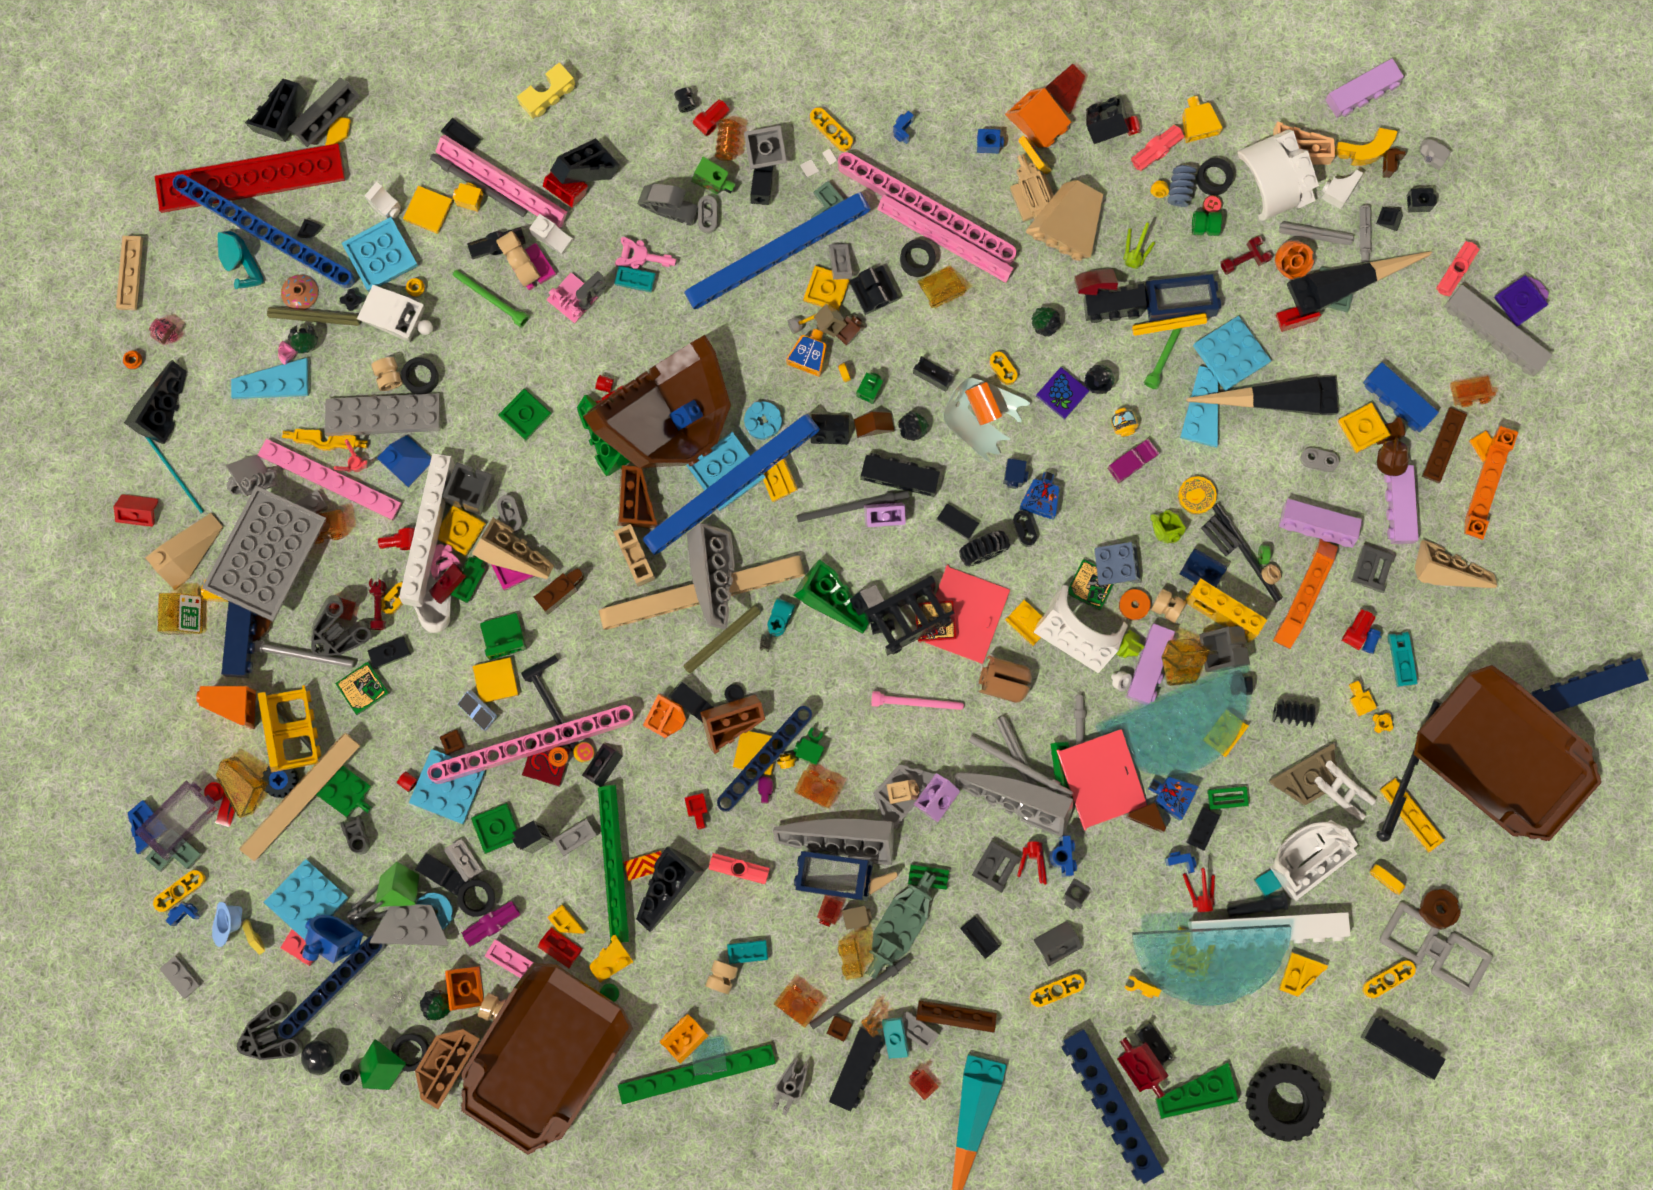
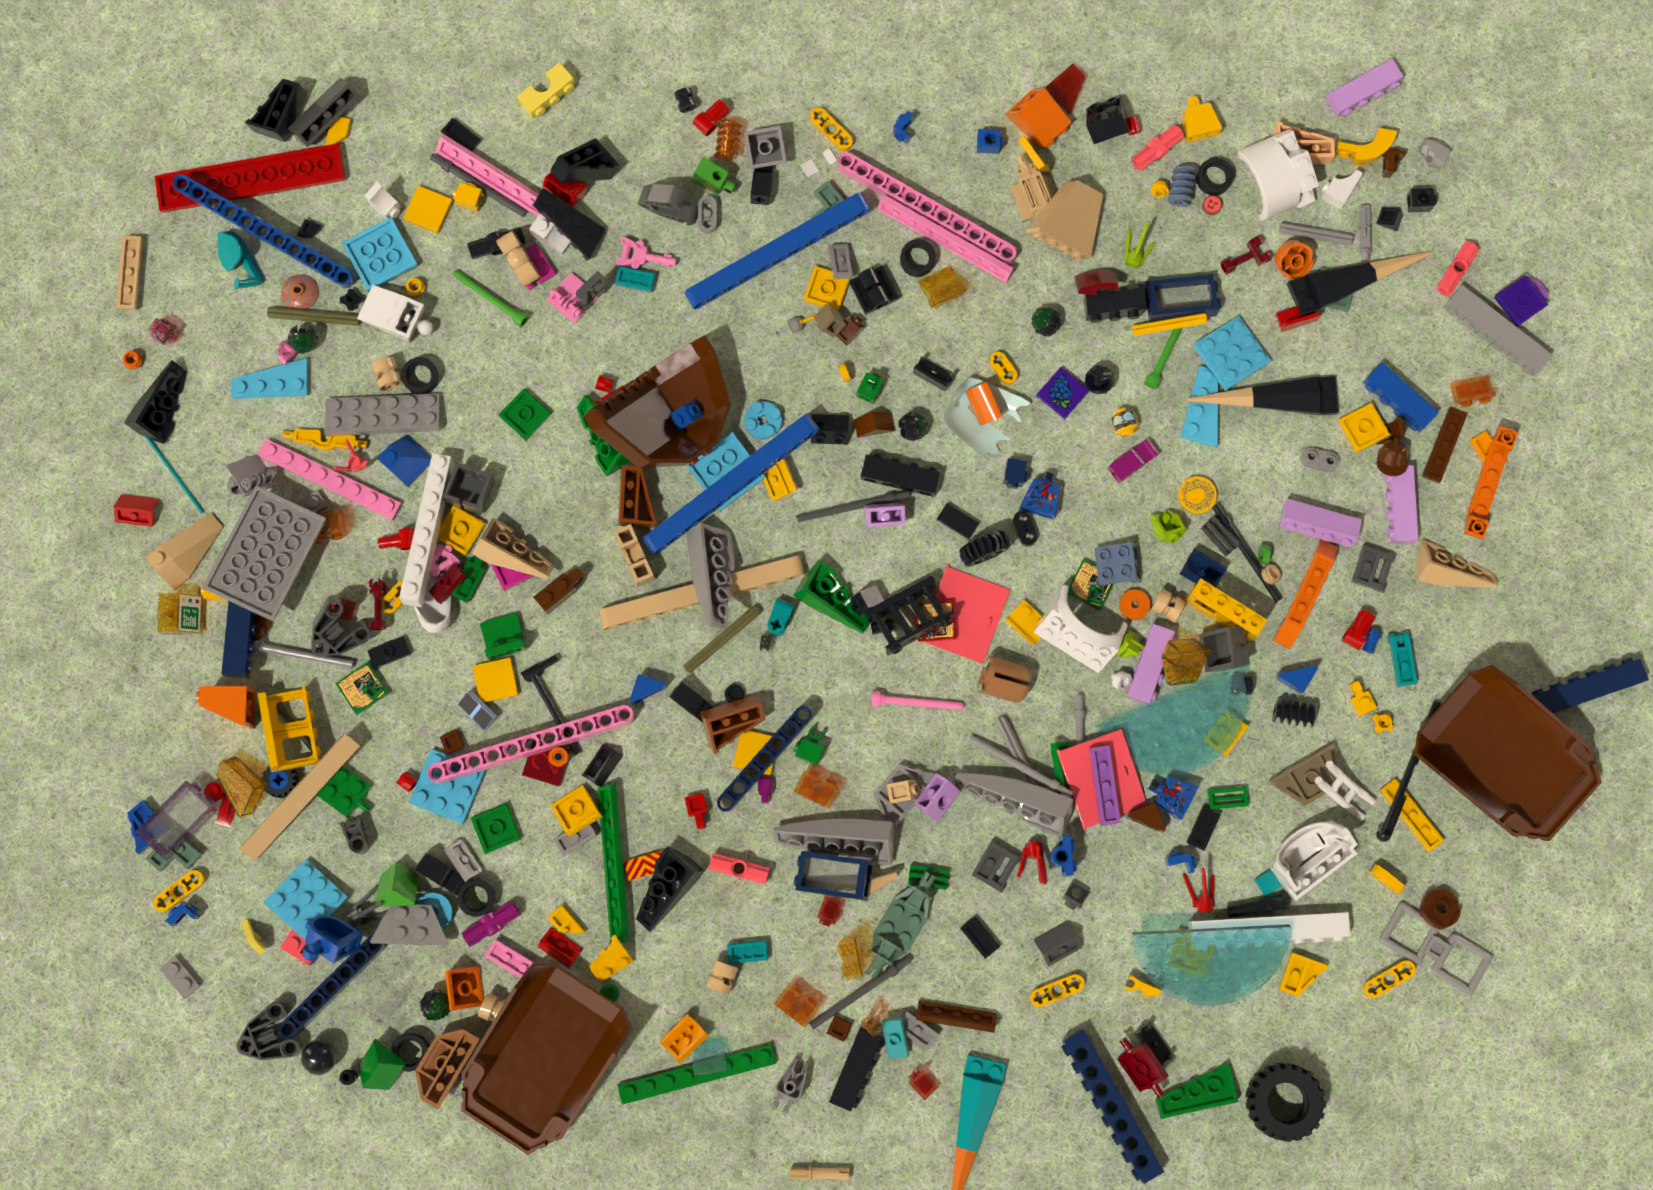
(225, 922): light blue piece -> none
(510, 514): light grey plate -> none
(531, 837): black brick -> none
(571, 223): none -> black wing
(576, 810): none -> yellow tile
(583, 752): tile -> none
(644, 688): none -> blue slope
(665, 717): orange slope -> none
(786, 761): yellow plate -> none
(808, 353): torso -> none
(819, 1173): none -> tan axle
(857, 918): dark tan brick -> none
(1104, 785): none -> medium lavender plate
(1206, 223): green wheel -> none
(1298, 679): none -> blue slope
(1403, 1048): black brick -> none

